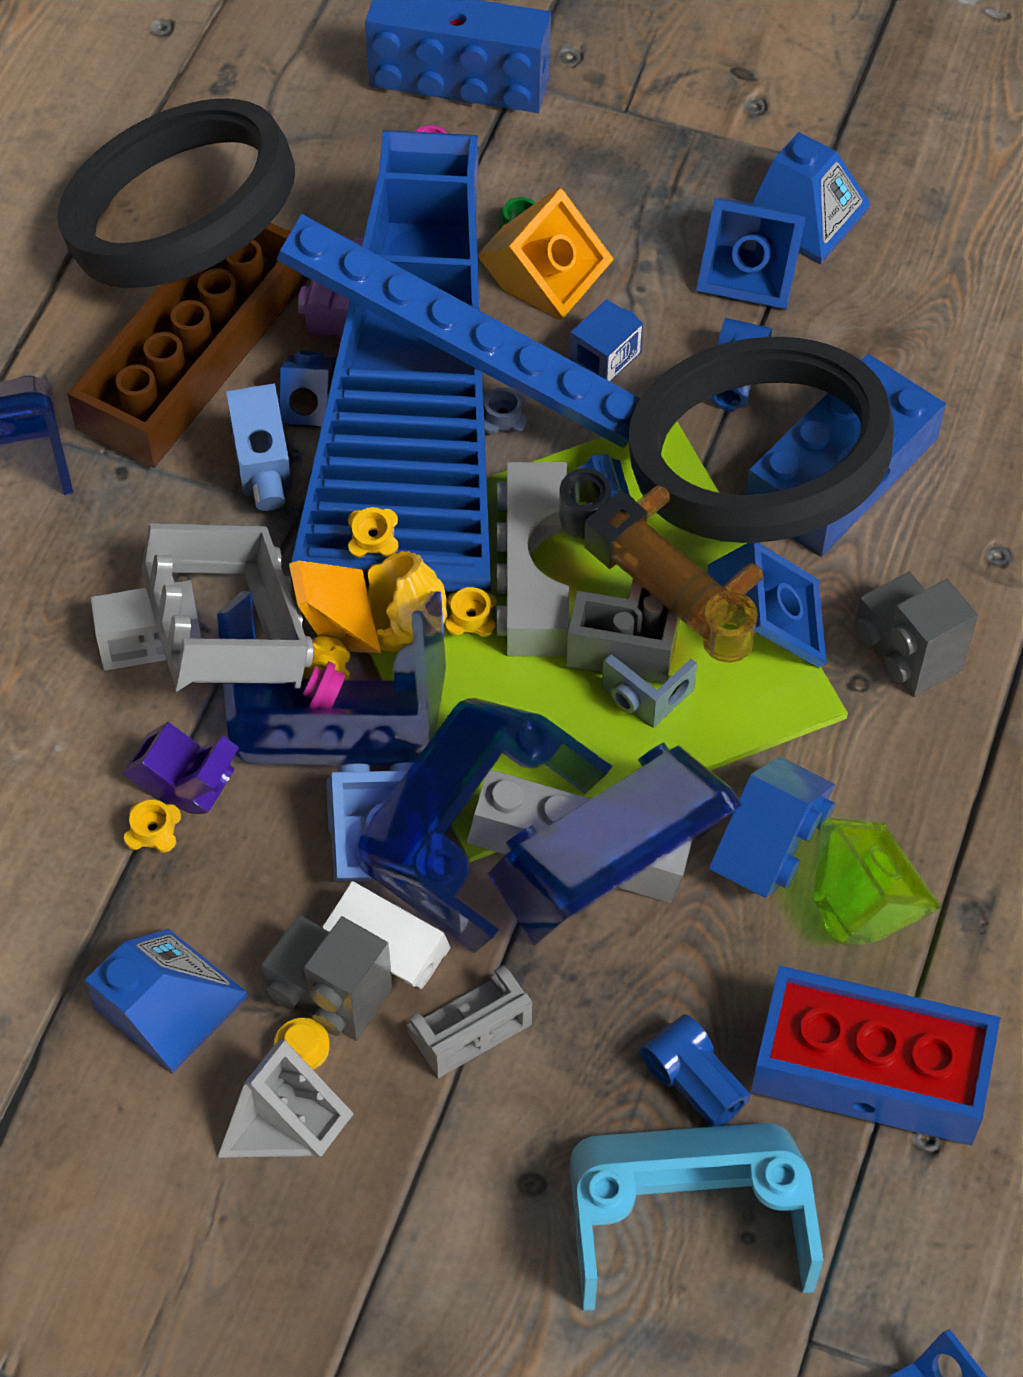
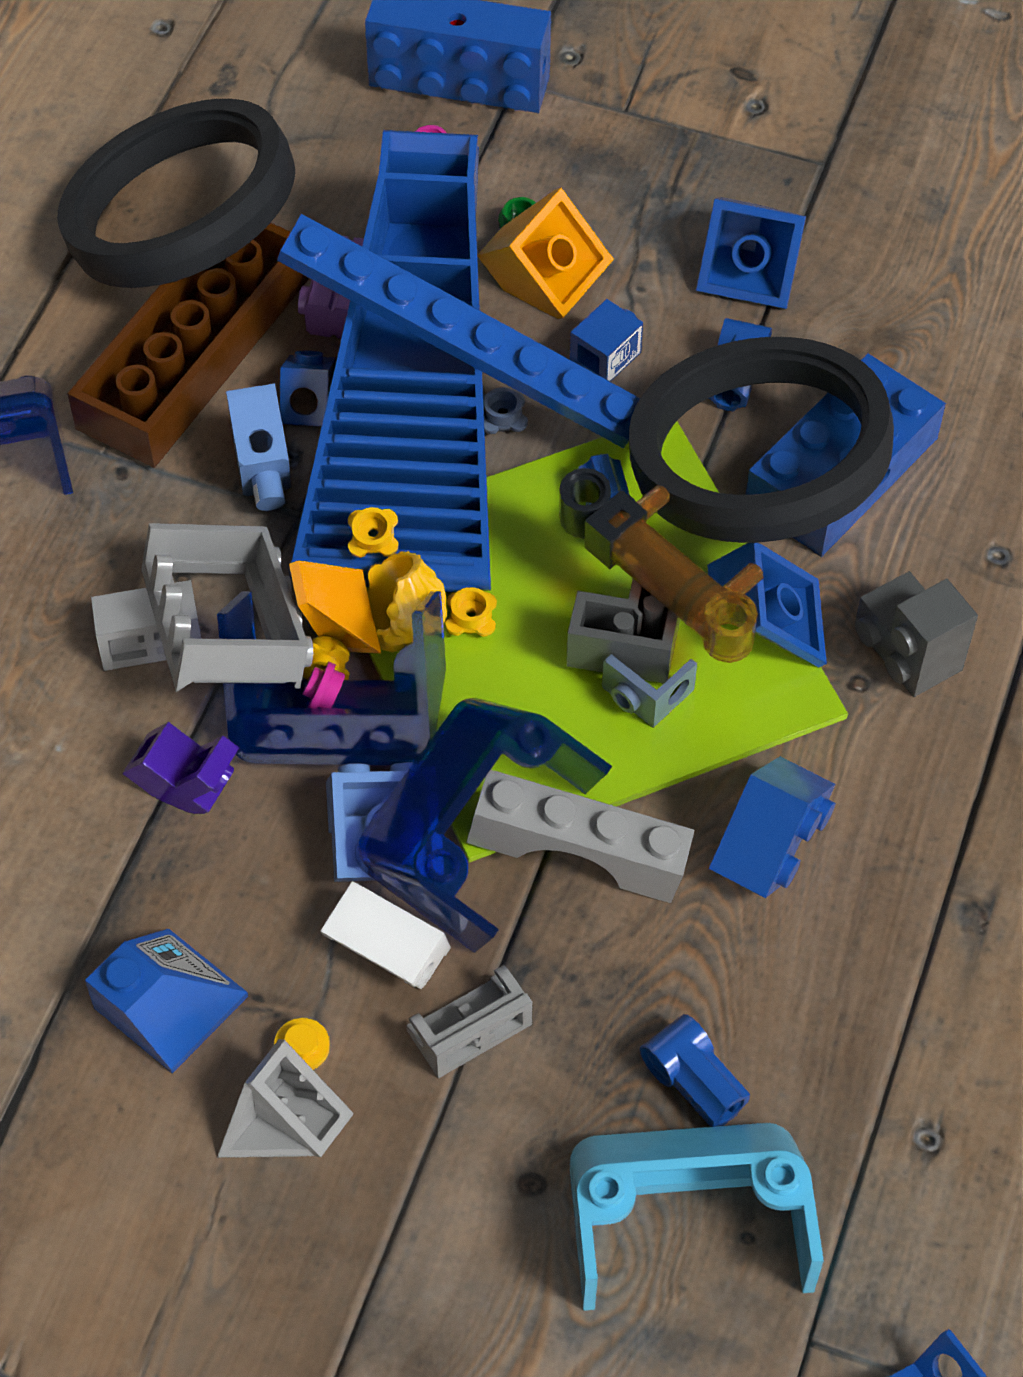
(148, 813): yellow plate -> none
(330, 975): dark grey brick -> none
(536, 605): light grey arch -> none
(610, 839): clear blue windscreen -> none
(818, 185): blue slope -> none
(866, 883): clear neon green slope -> none
(876, 1055): brick -> none

